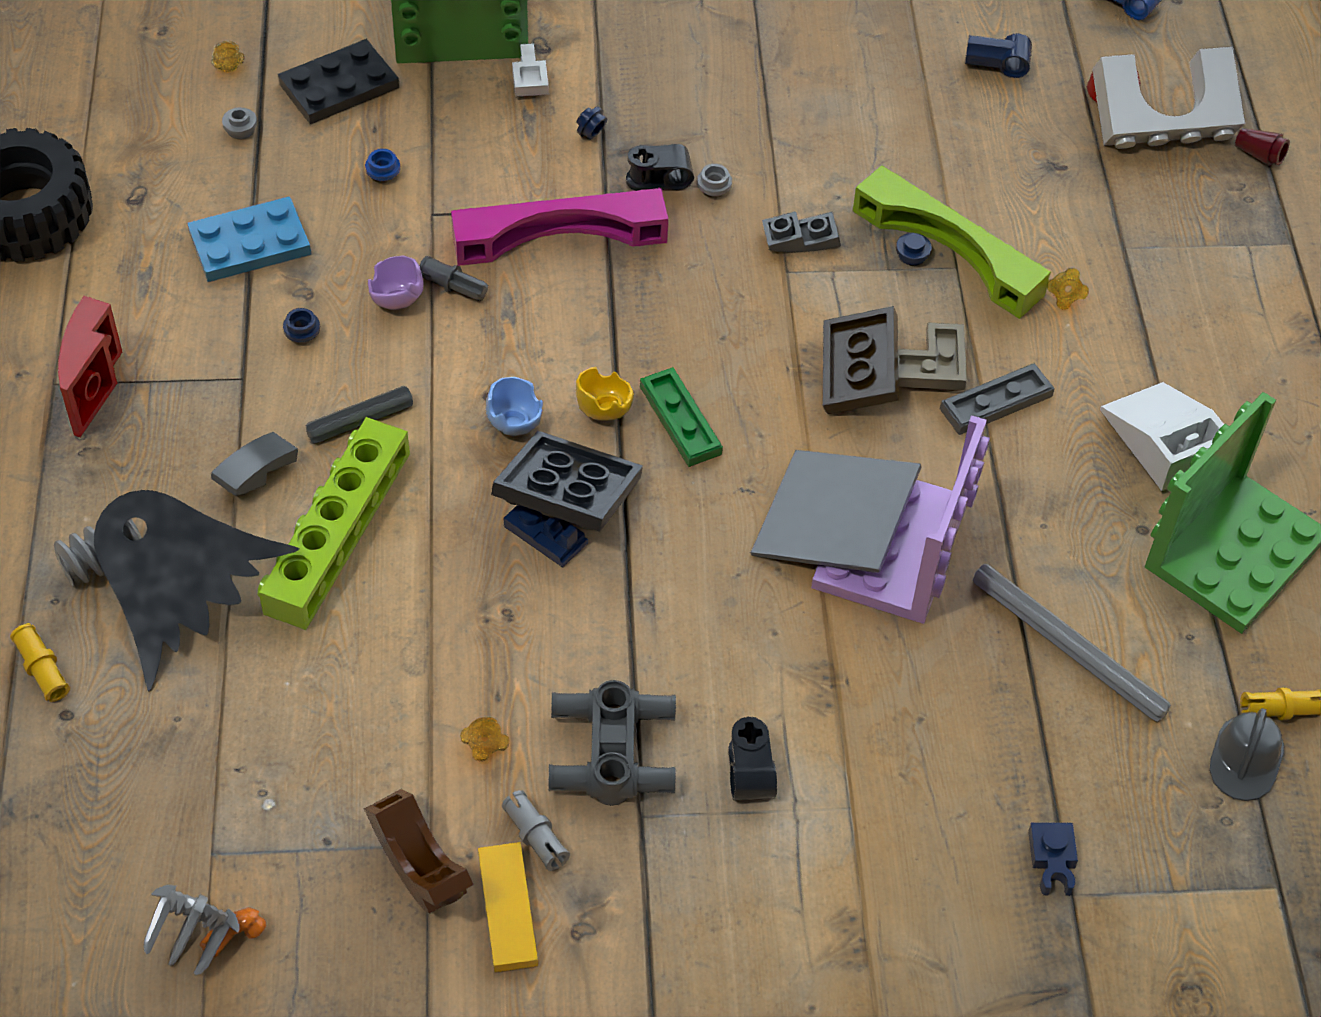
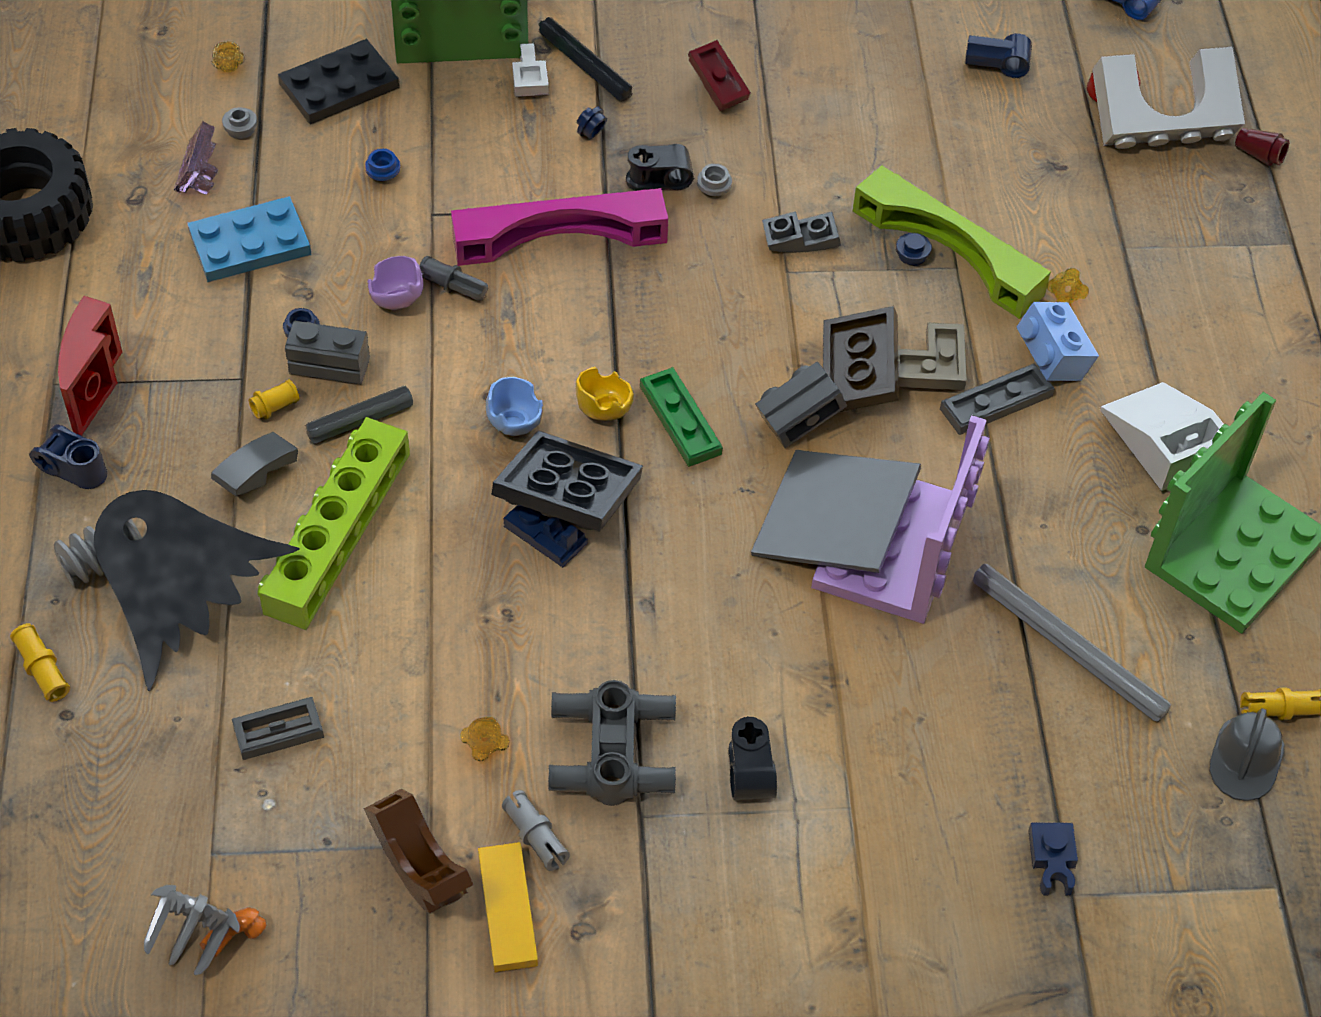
(70, 458): none -> dark blue piece
(193, 168): none -> clear purple plate
(273, 399): none -> yellow pin
(280, 733): none -> dark grey tile
(327, 352): none -> dark grey brick
(585, 59): none -> black axle
(718, 75): none -> dark red plate
(800, 404): none -> dark grey brick
(1057, 341): none -> light blue brick

